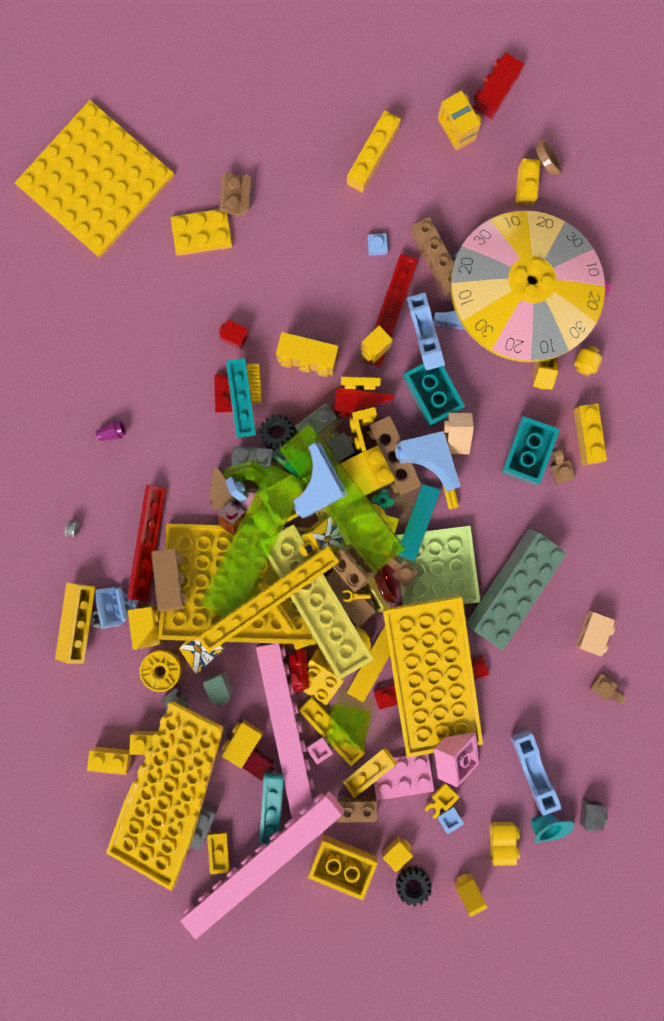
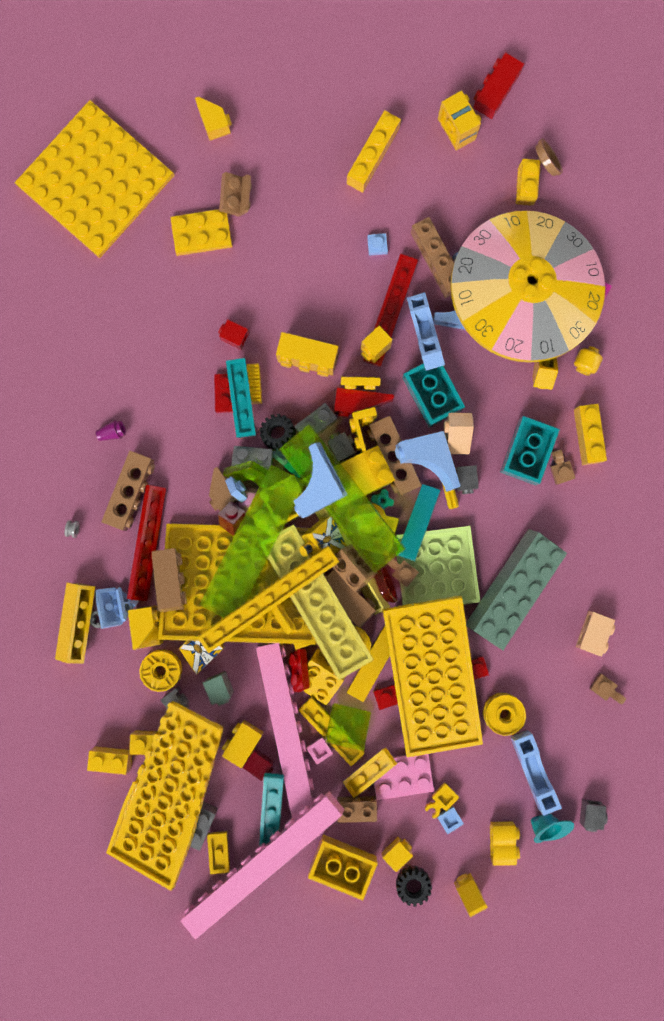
(112, 516): none -> medium nougat brick
(213, 118): none -> yellow slope
(355, 596): yellow hand -> none
(456, 757): bright pink slope -> none
(467, 478): none -> flat silver brick
(514, 720): none -> yellow wheel

